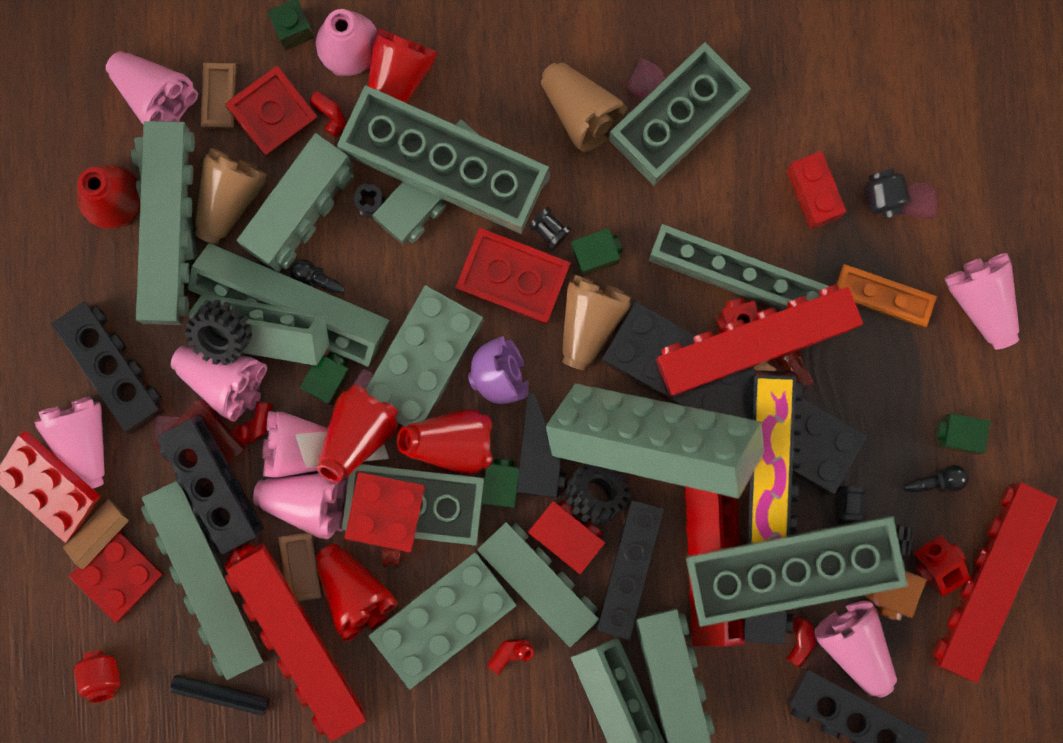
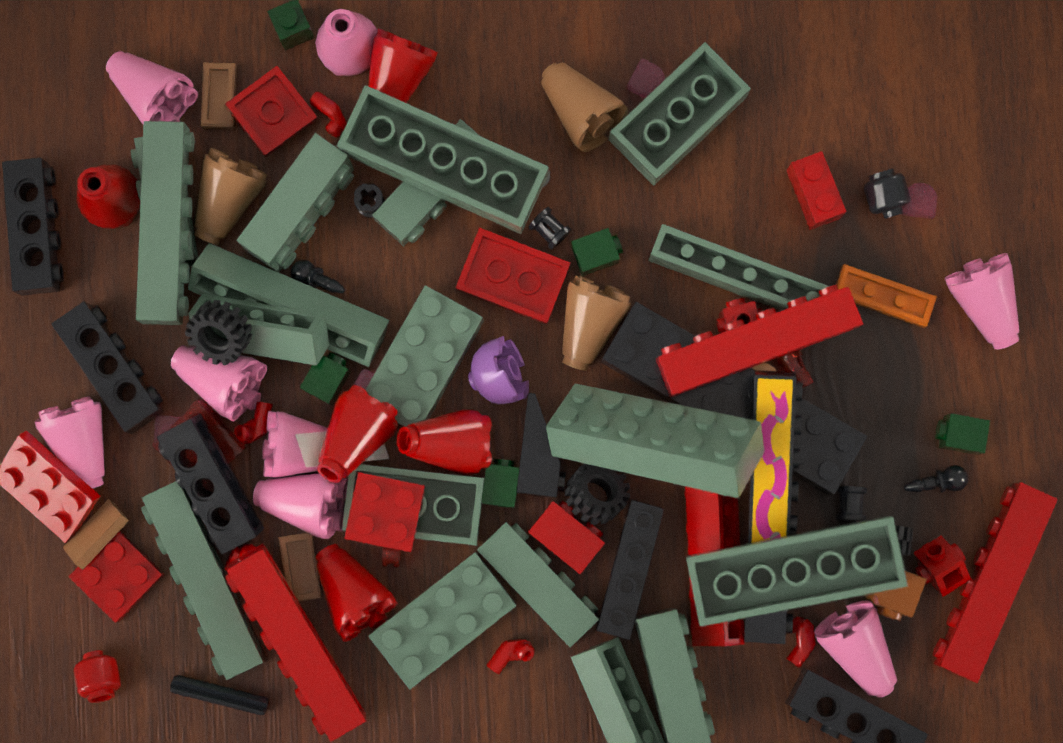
(19, 178): none -> black brick

